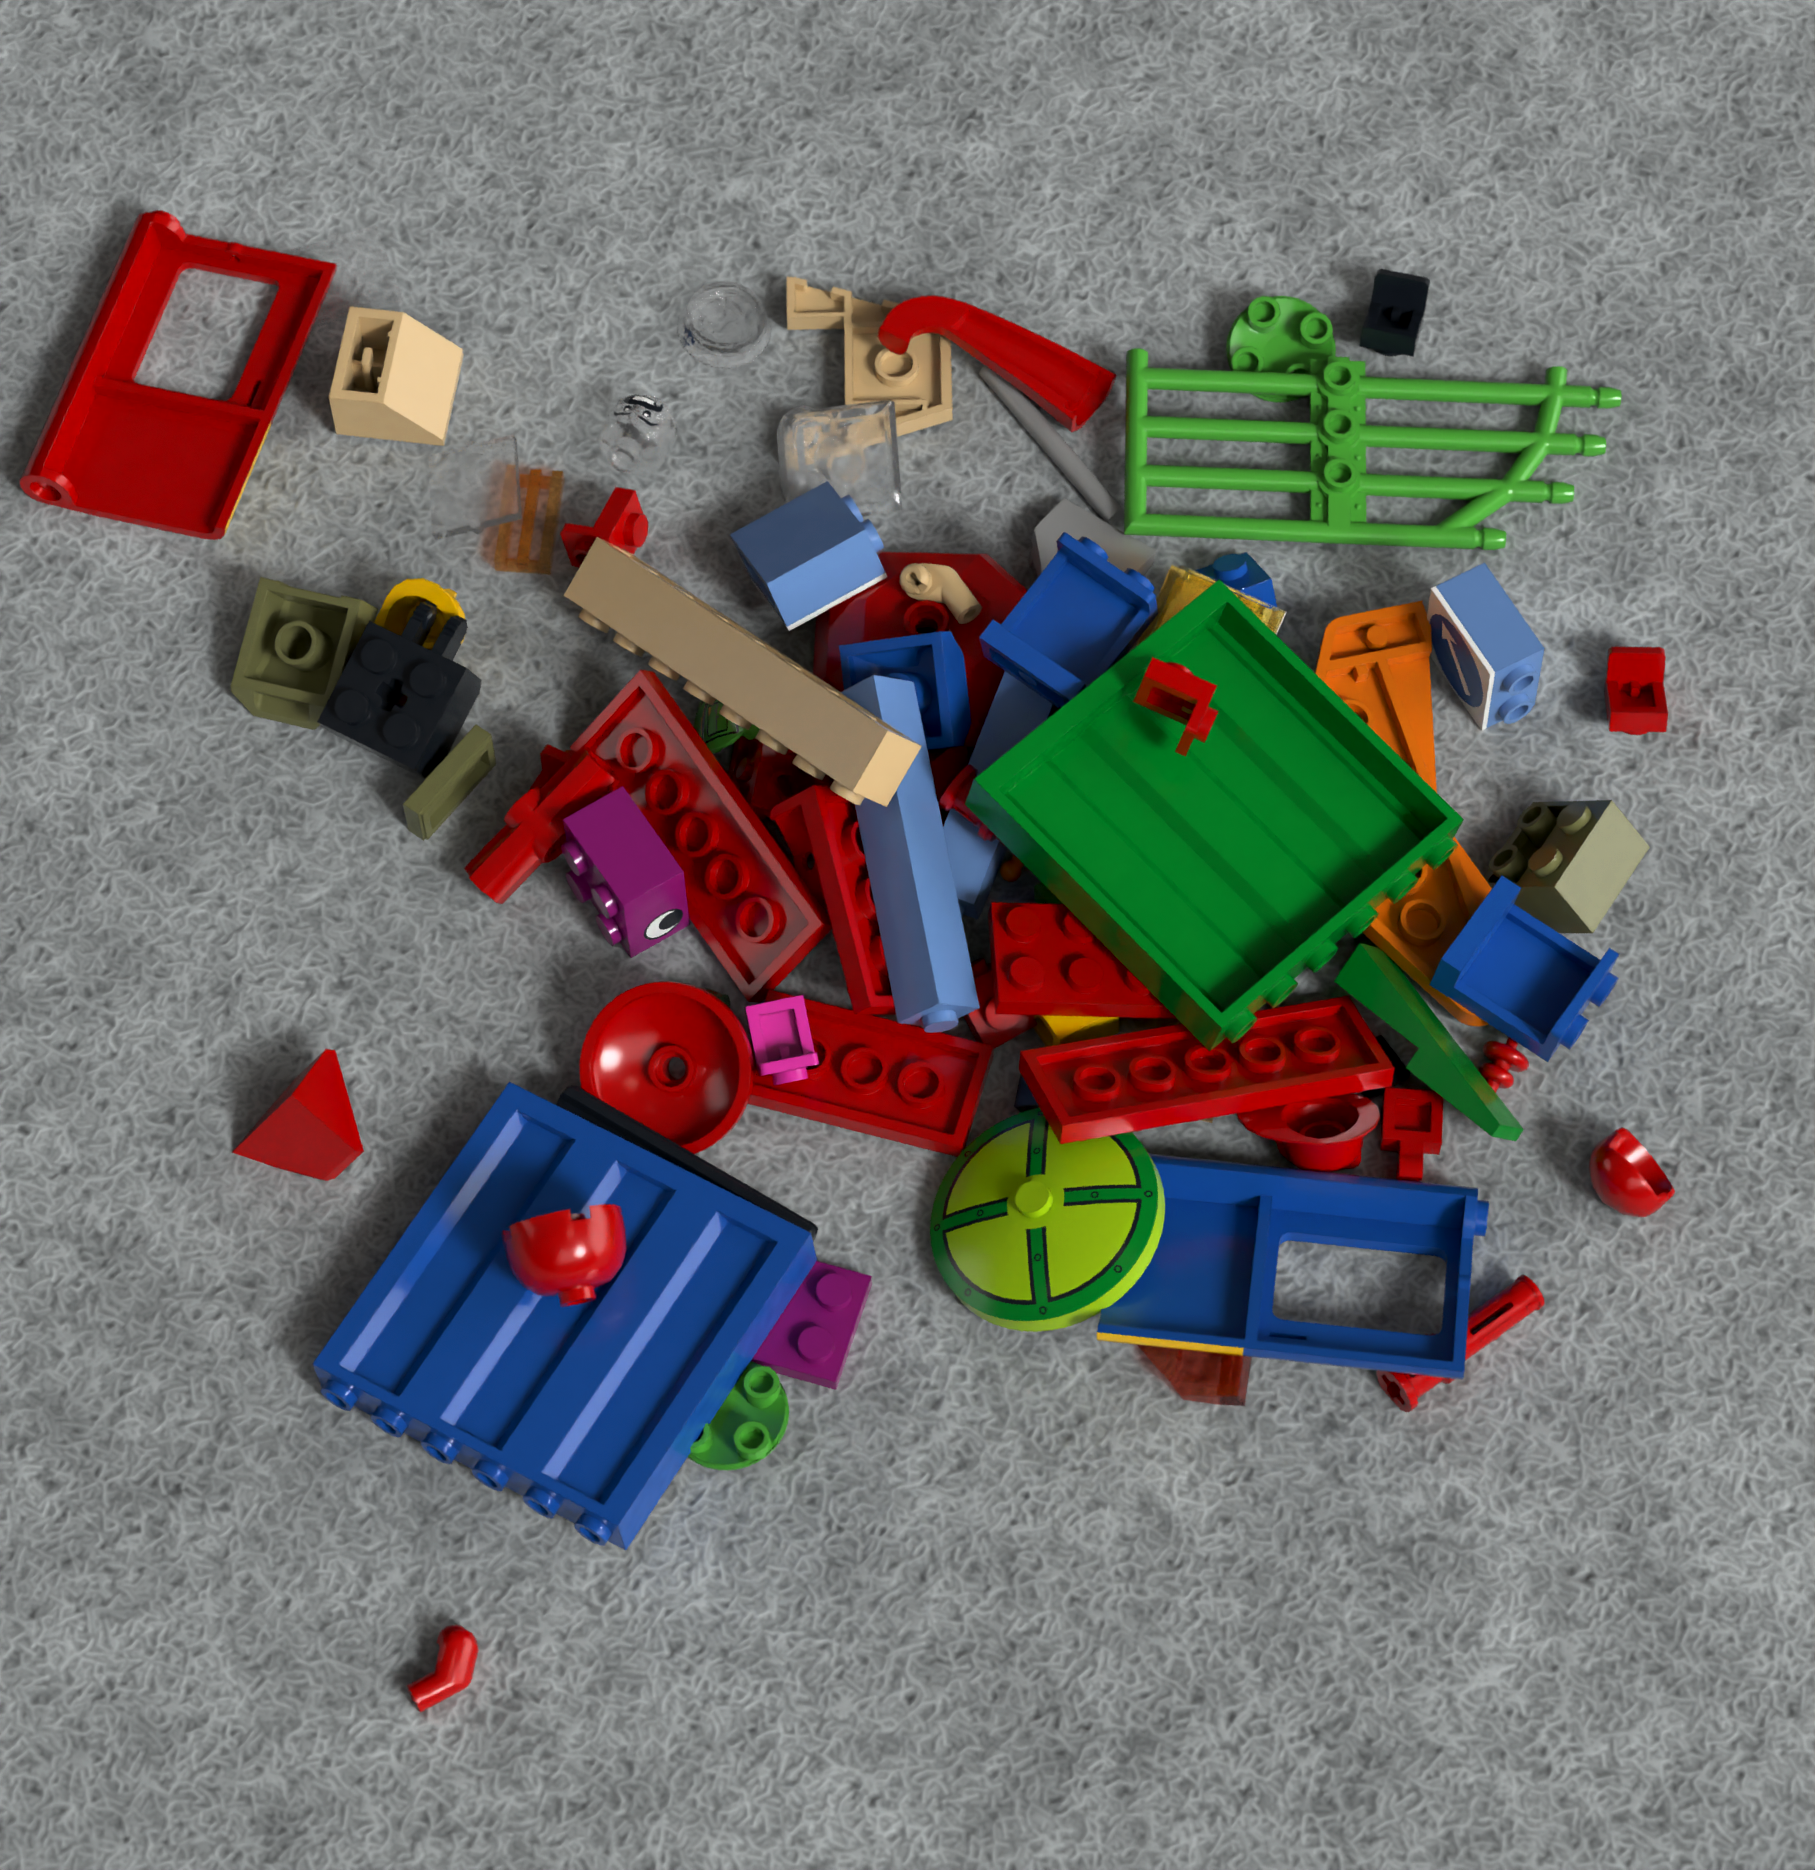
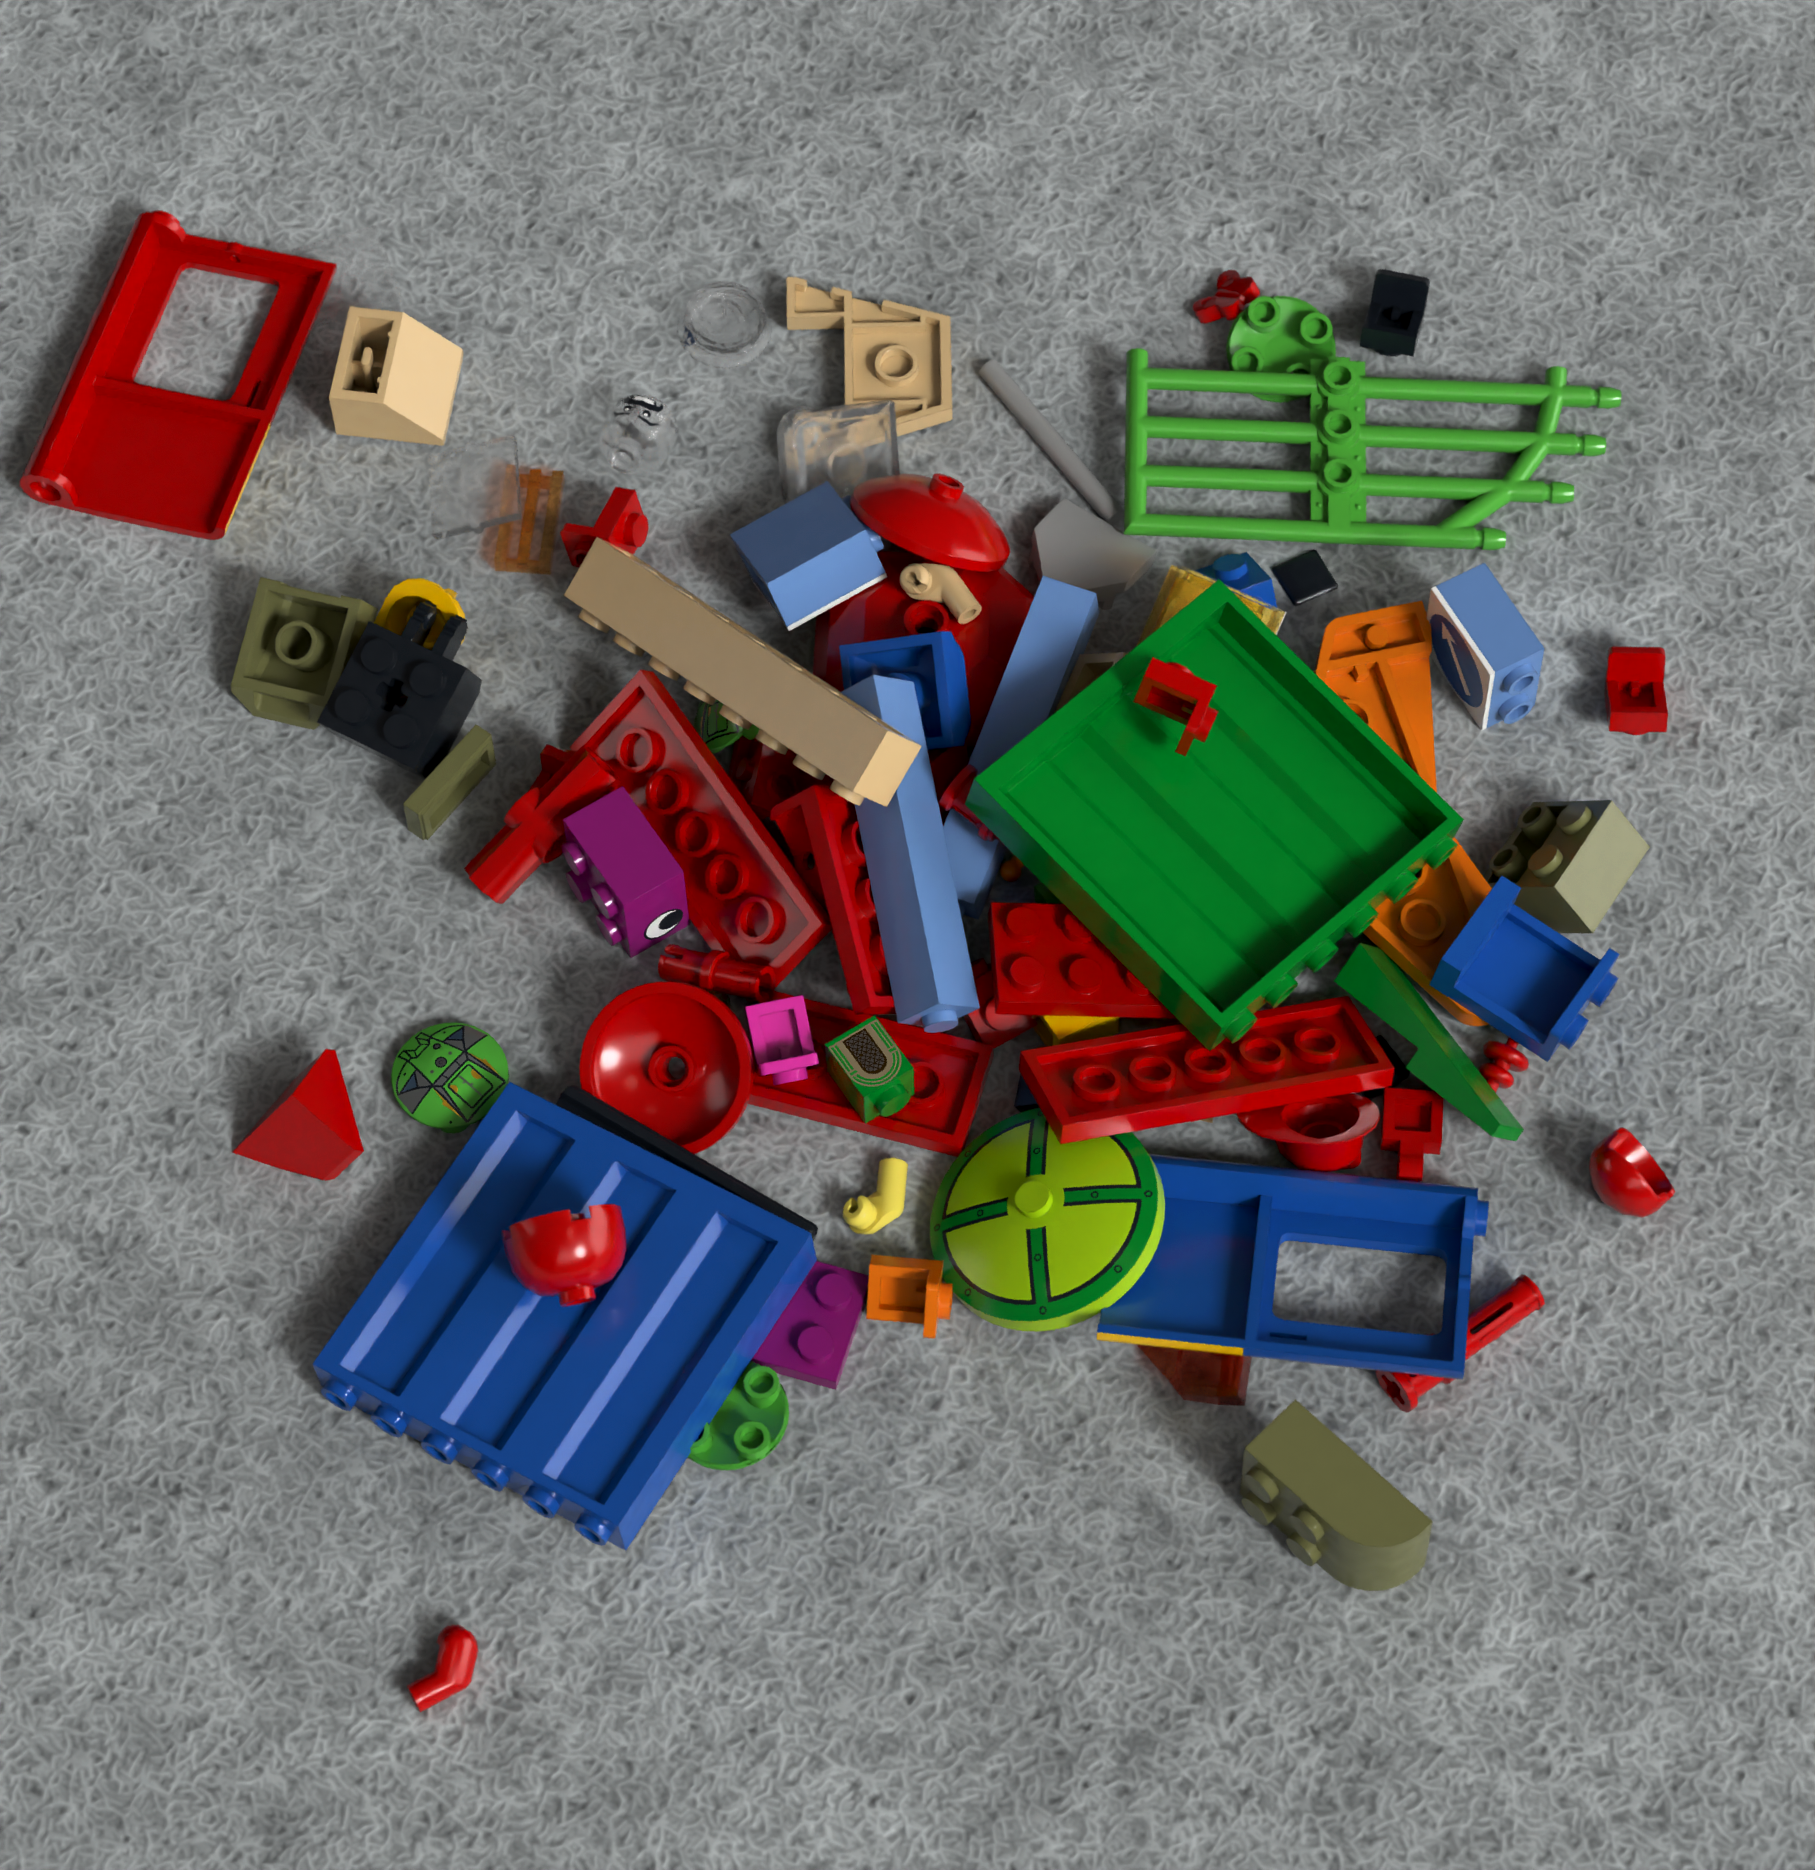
(449, 1076): none -> bright green dish
(717, 972): none -> red pin
(870, 1070): none -> green brick
(883, 1206): none -> light yellow arm
(908, 1292): none -> orange bracket
(932, 520): none -> red dish
(1043, 370): red animal -> none
(1071, 622): blue panel -> none
(1229, 298): none -> red piece
(1305, 577): none -> black piece
(1332, 1504): none -> olive brick

